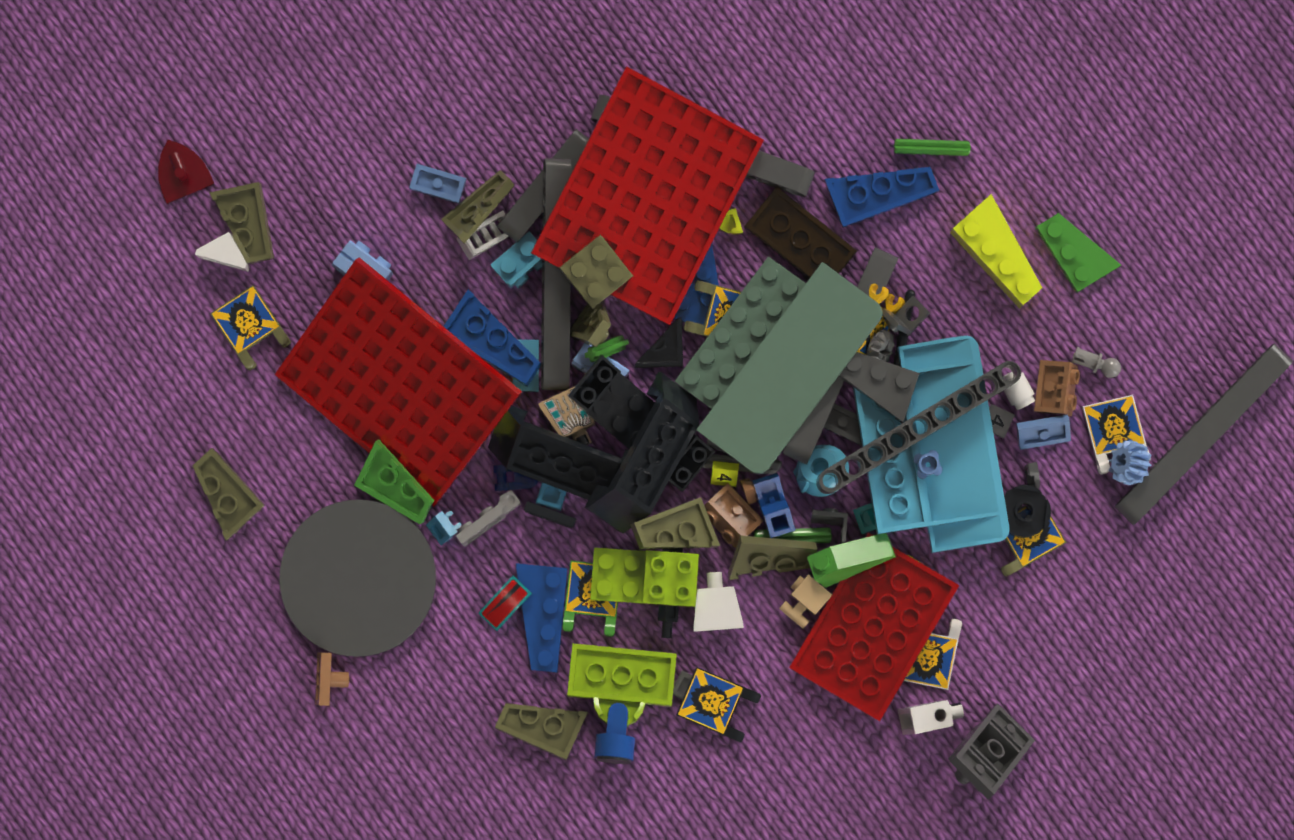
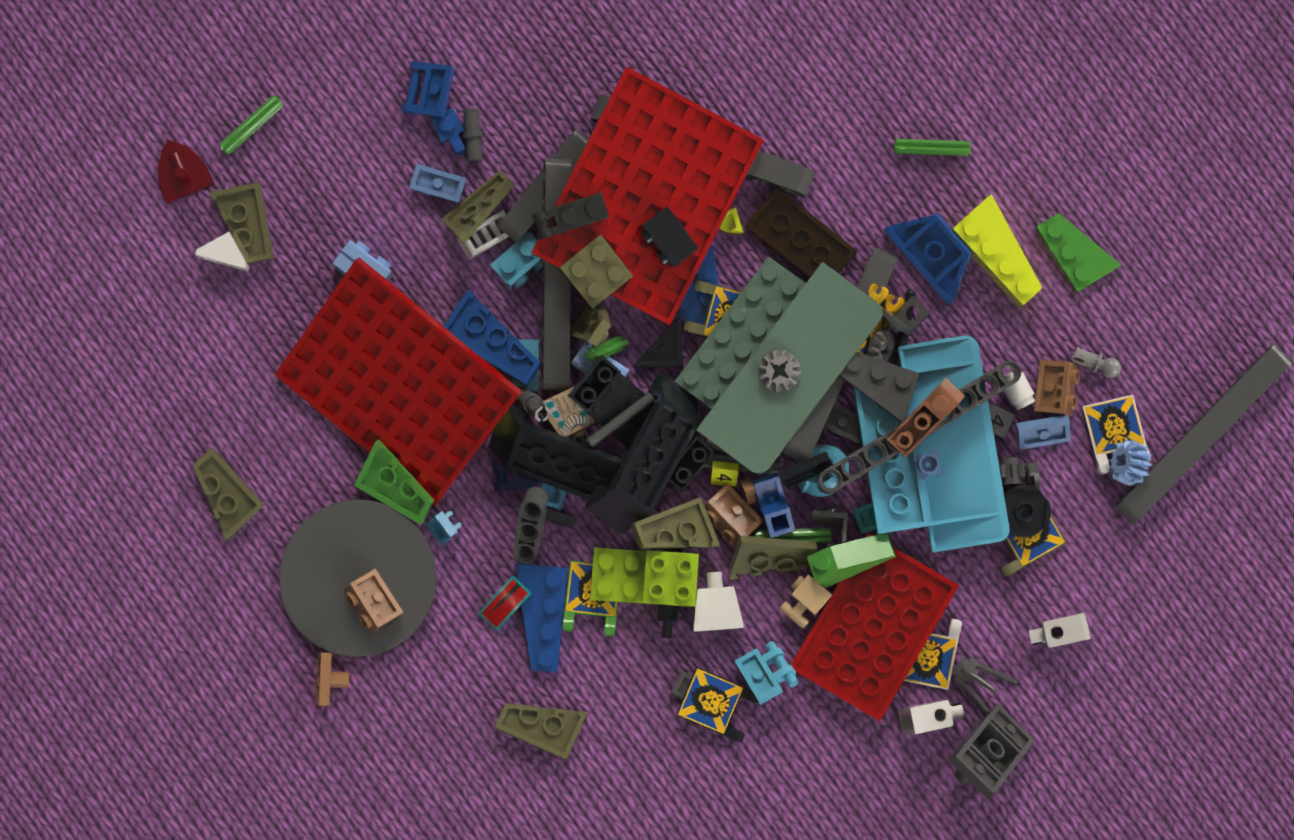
(247, 322): flag -> none
(251, 124): none -> bright green axle
(372, 601): none -> medium nougat bracket
(434, 91): none -> blue plate
(449, 130): none -> blue plate
(472, 135): none -> dark grey pin
(488, 518): light grey hinge -> none
(528, 537): none -> dark grey beam
(533, 404): none -> dark grey pin
(571, 215): none -> pearl dark grey plate
(619, 420): none -> dark grey bar
(620, 687): lime plate -> none
(667, 237): none -> black brick
(759, 676): none -> medium azure plate
(780, 383): none -> light grey gear
(805, 470): none -> black tile
(876, 193): blue wing -> none
(926, 417): none -> nougat slope
(934, 251): none -> blue wing
(966, 671): none -> dark grey plant
(1011, 470): none -> dark grey gear
(1073, 626): none -> white torso

